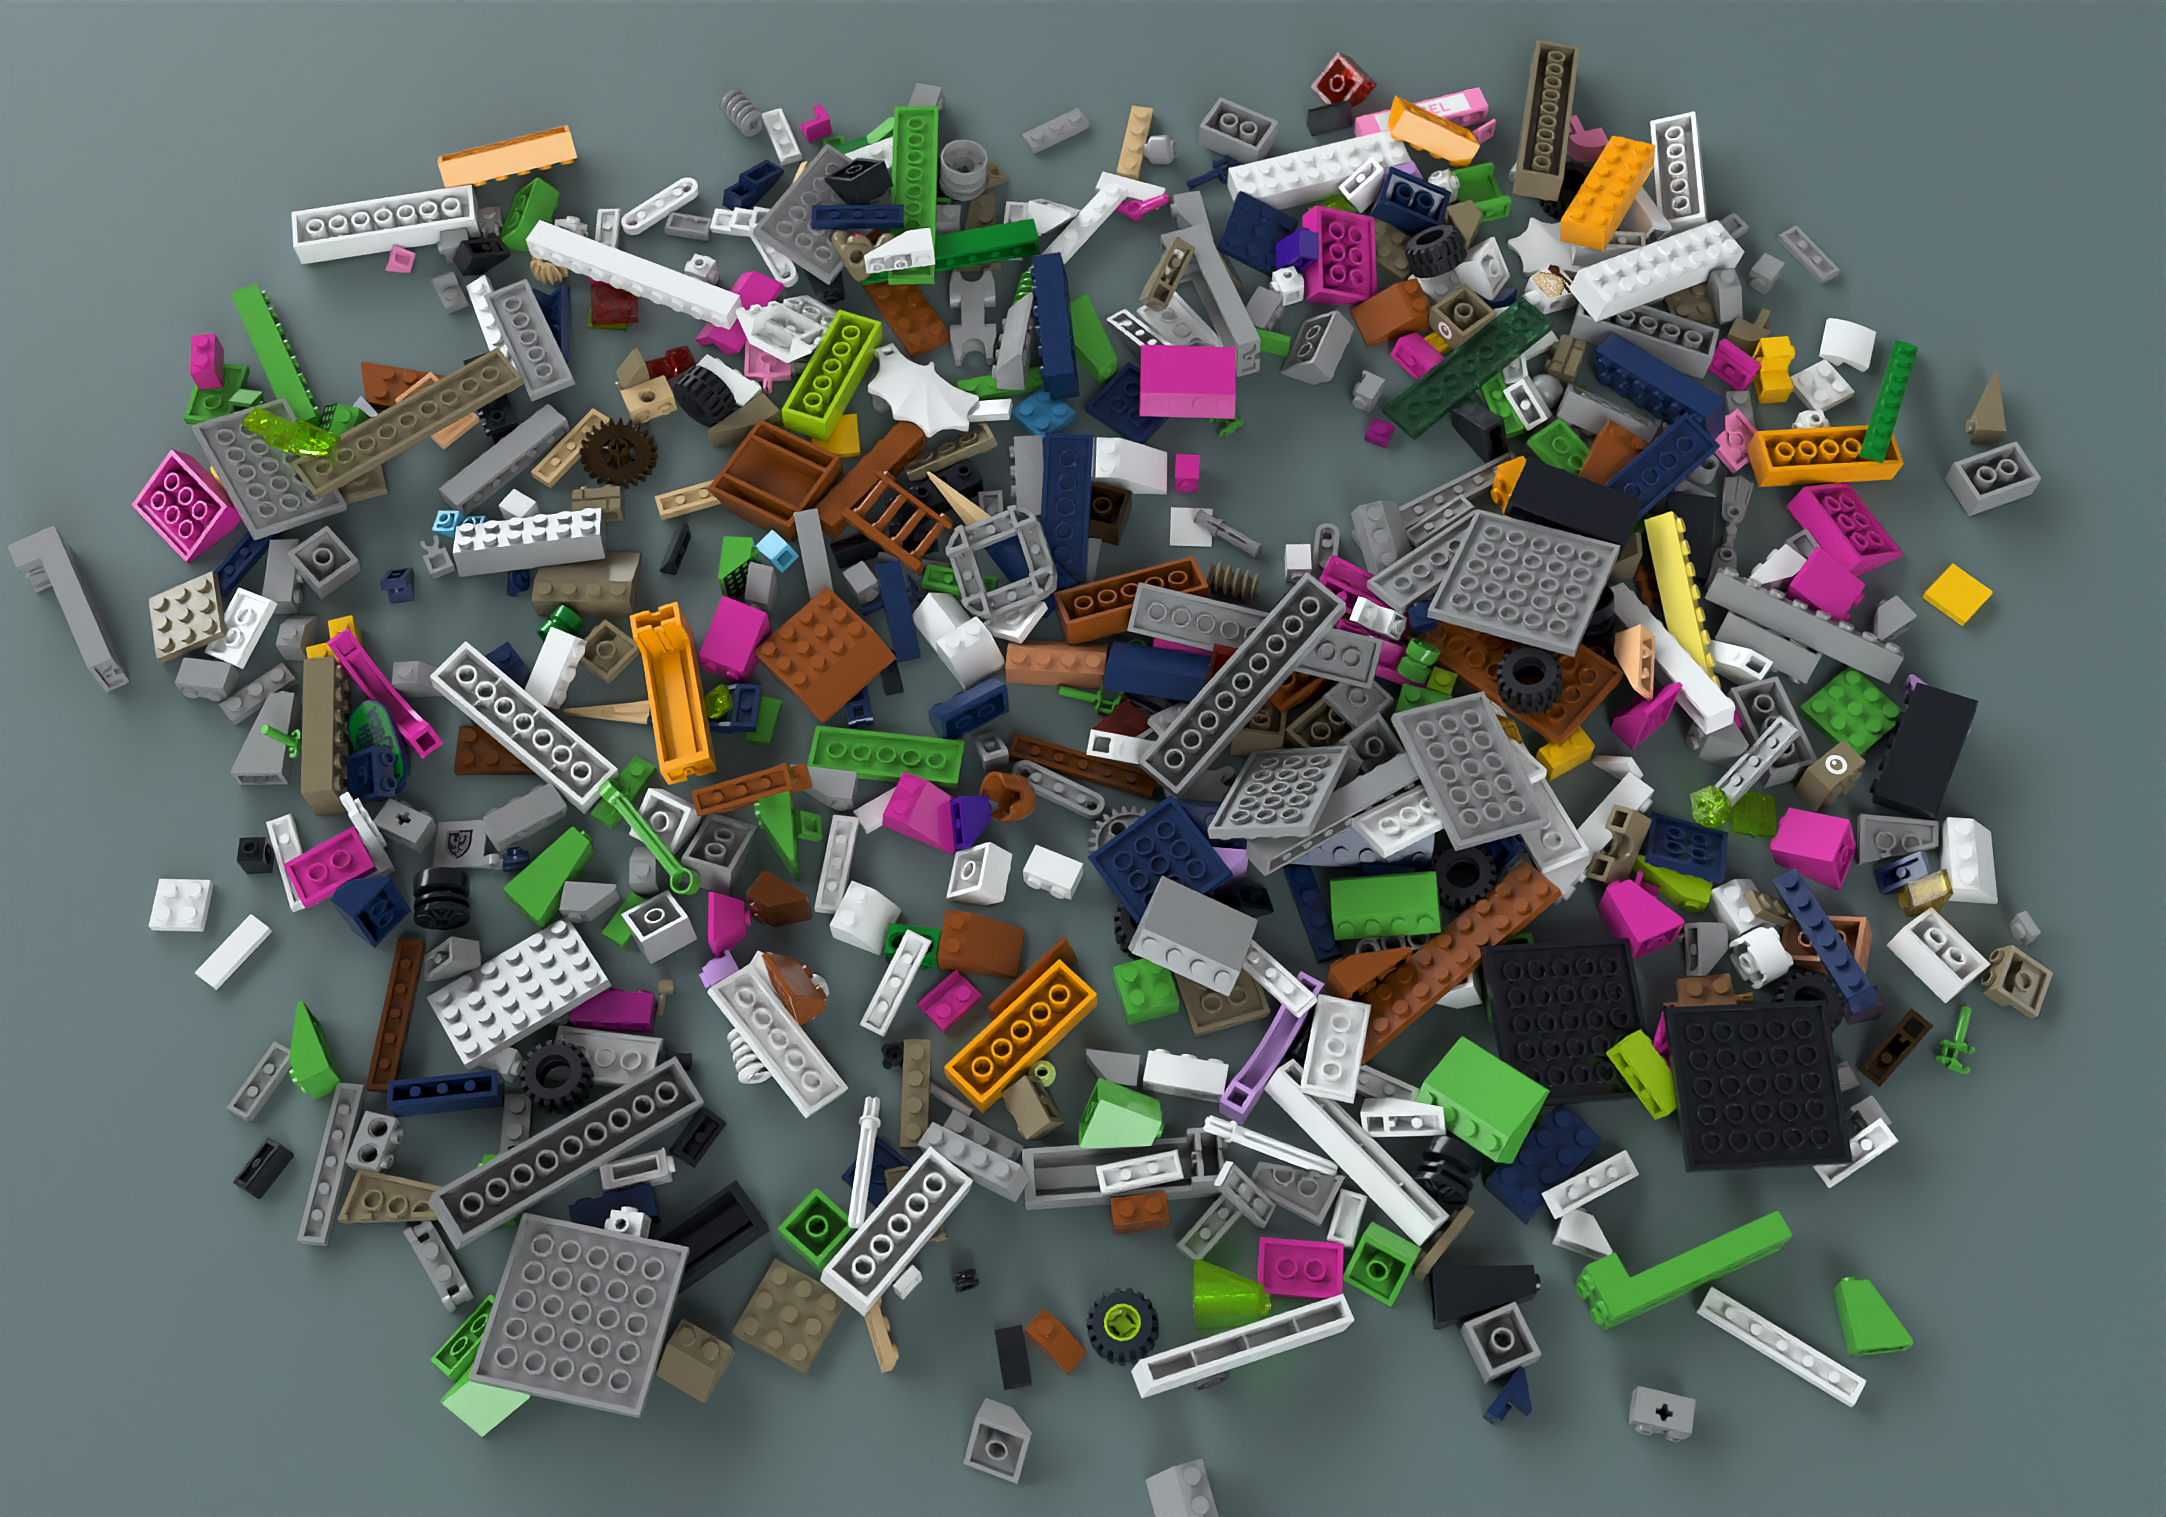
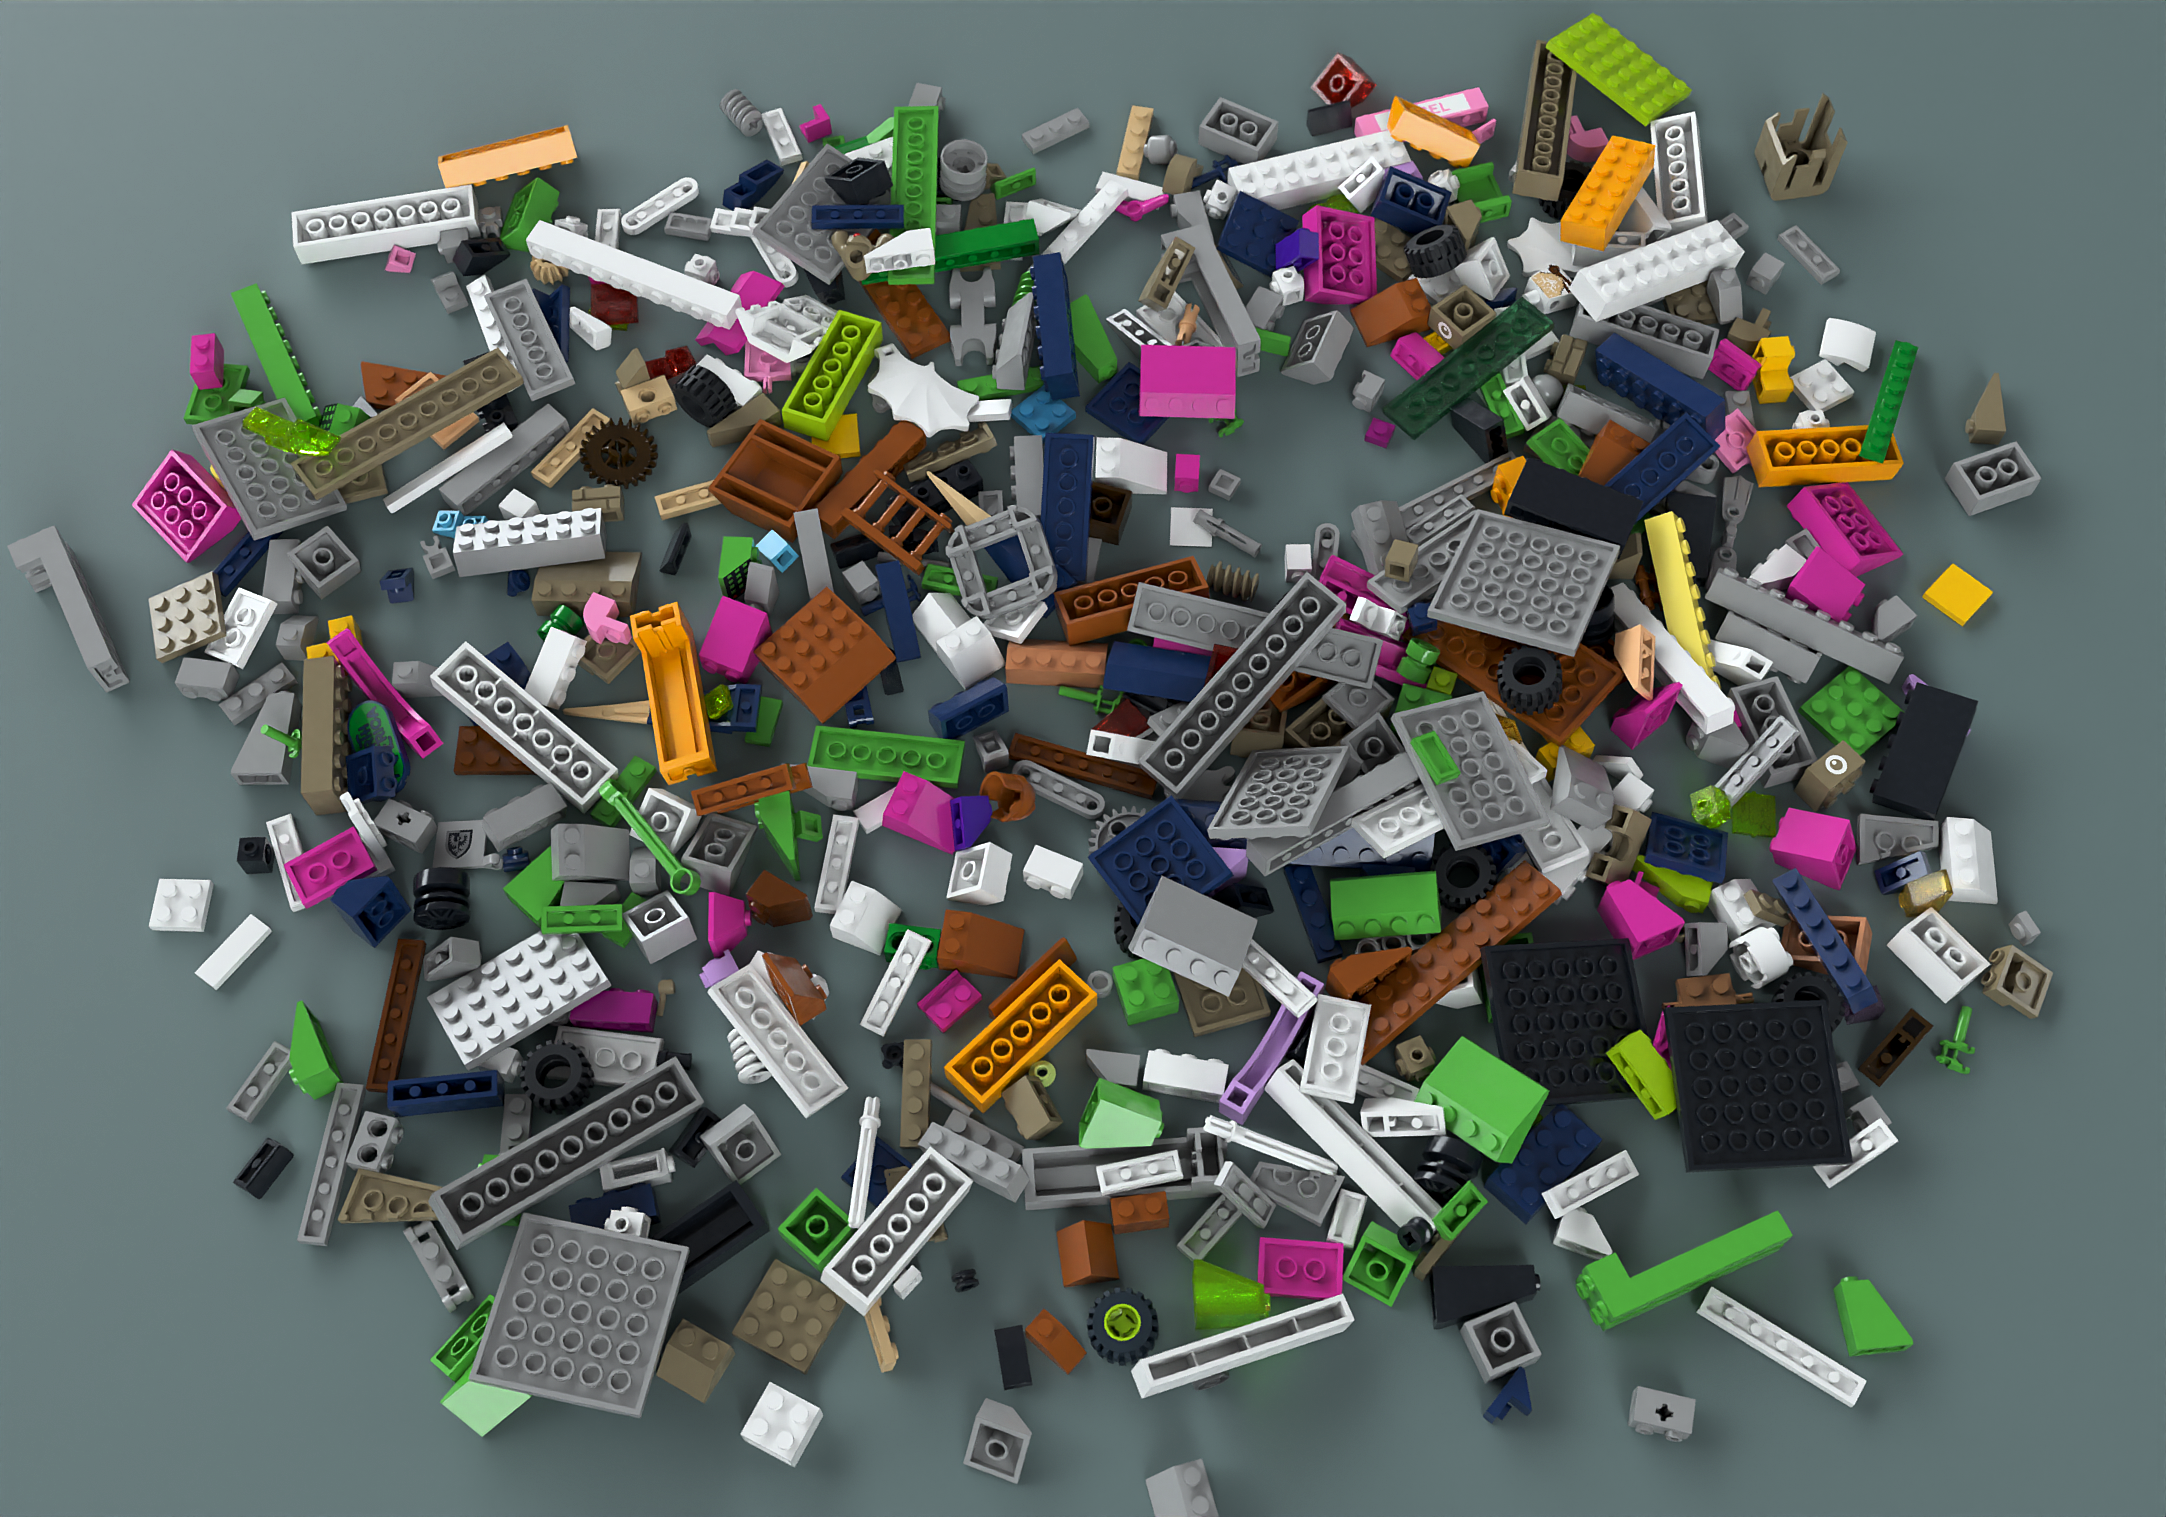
(447, 468): none -> white tile
(581, 919): none -> bright green plate
(589, 328): none -> white slope
(589, 853): none -> light grey slope
(601, 621): none -> bright pink brick
(740, 1144): none -> light grey slope
(782, 1424): none -> white piece
(1014, 183): none -> bright green slope
(1087, 1253): none -> dark orange slope
(1101, 983): none -> light grey tile
(1181, 174): none -> dark tan brick
(1187, 325): none -> light nougat pin
(1219, 200): none -> white brick
(1224, 484): none -> light grey plate
(1401, 560): none -> dark tan brick
(1414, 1059): none -> dark tan brick
(1415, 1234): none -> black wheel
(1435, 757): none -> bright green tile
(1459, 1211): none -> bright green slope
(1581, 790): none -> light grey slope
(1619, 69): none -> lime plate
(1810, 161): none -> dark tan piece

